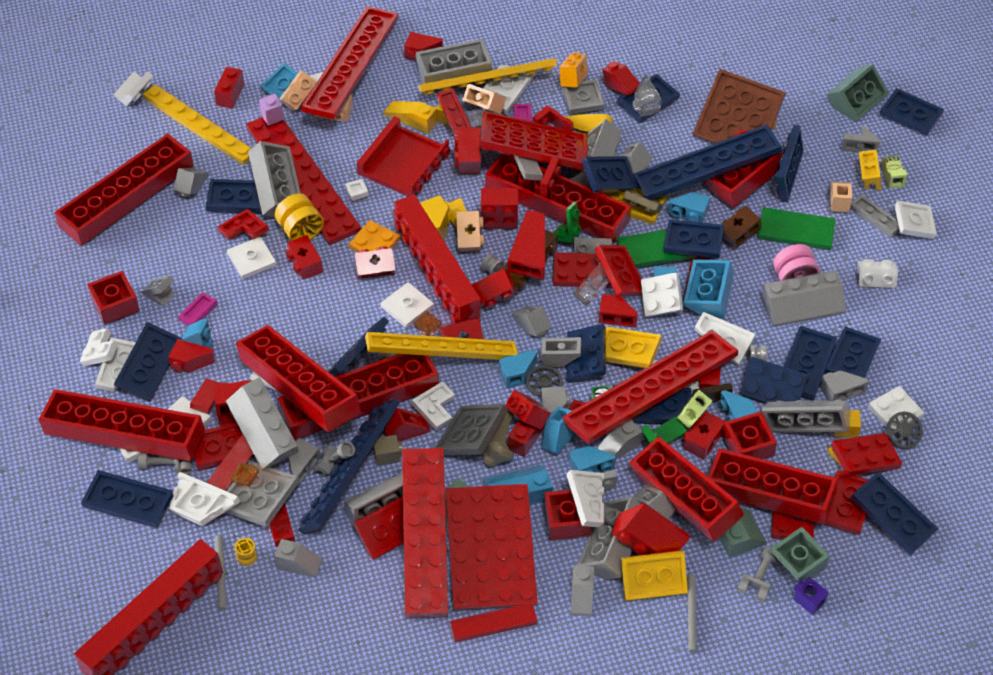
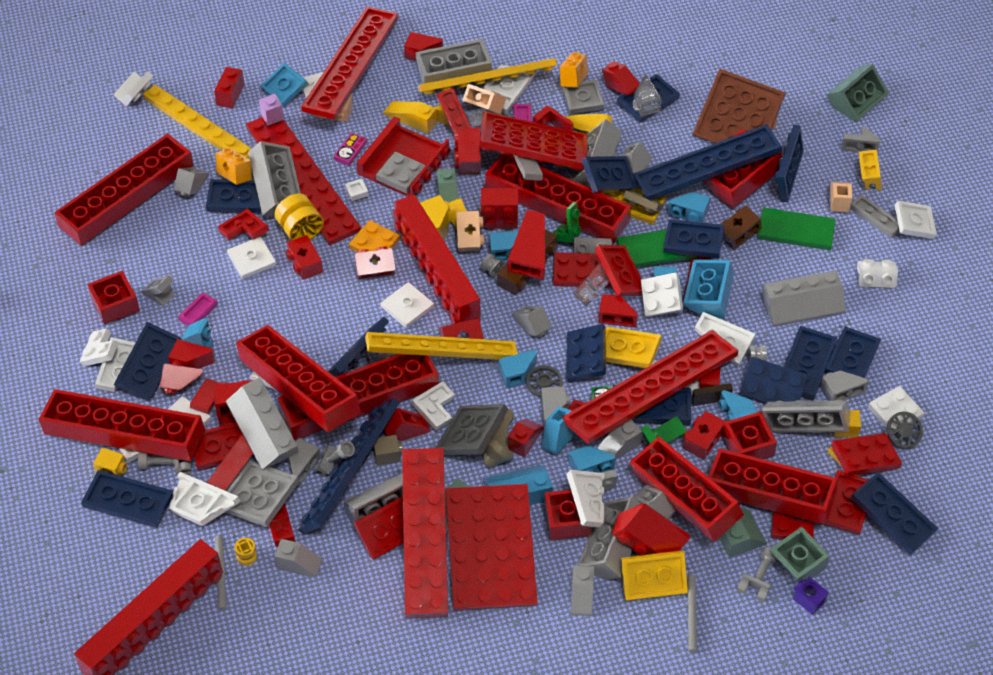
(110, 462): none -> yellow brick
(177, 377): none -> slope
(233, 166): none -> light orange brick
(244, 474): clear orange plate -> none
(297, 90): light nougat brick -> none
(350, 149): none -> tile
(399, 172): none -> light grey plate
(427, 323): clear orange plate -> none
(447, 184): none -> sand green slope
(493, 622): red tile -> none
(495, 288): red brick -> none
(502, 243): none -> dark azure slope
(527, 409): red brick -> none
(548, 180): red plate -> none
(560, 351): light grey slope -> none
(693, 409): yellowish green leg -> none
(795, 262): bright pink wheel -> none
(892, 169): yellowish green leg -> none
(911, 111): dark blue plate -> none

